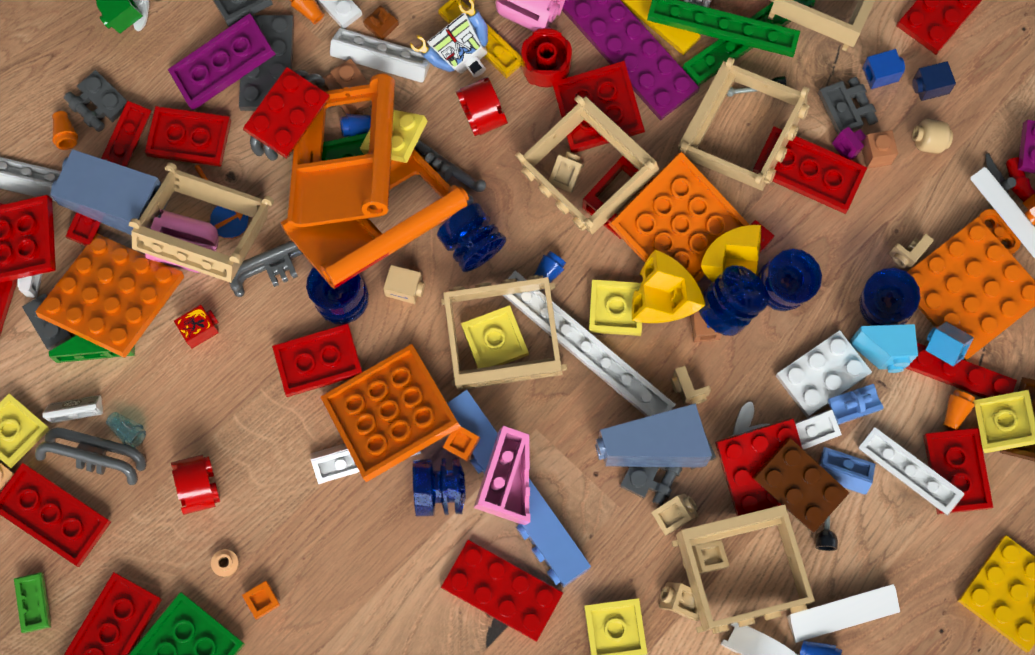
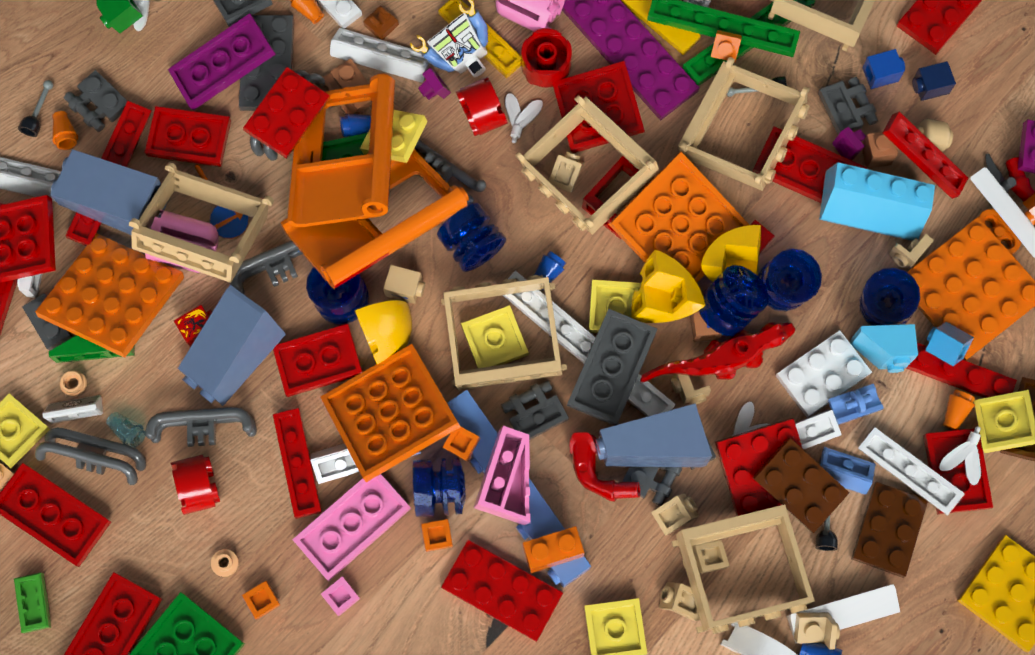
(31, 125): none -> black hinge
(70, 376): none -> light nougat plate
(199, 423): none -> dark grey piece
(229, 346): none -> sand blue slope
(297, 463): none -> red plate
(340, 596): none -> bright pink plate
(351, 525): none -> bright pink plate
(386, 327): none -> yellow brick
(433, 85): none -> magenta tile
(437, 535): none -> orange plate
(520, 119): none -> white piece
(538, 418): none -> dark grey plate
(553, 549): none -> orange brick
(584, 462): none -> red piece
(612, 367): none -> dark grey plate
(726, 45): none -> orange plate
(727, 357): none -> red animal
(816, 629): none -> tan bracket
(876, 201): none -> medium azure slope
(889, 529): none -> reddish brown plate
(925, 155): none -> red plate
(967, 452): none -> white piece

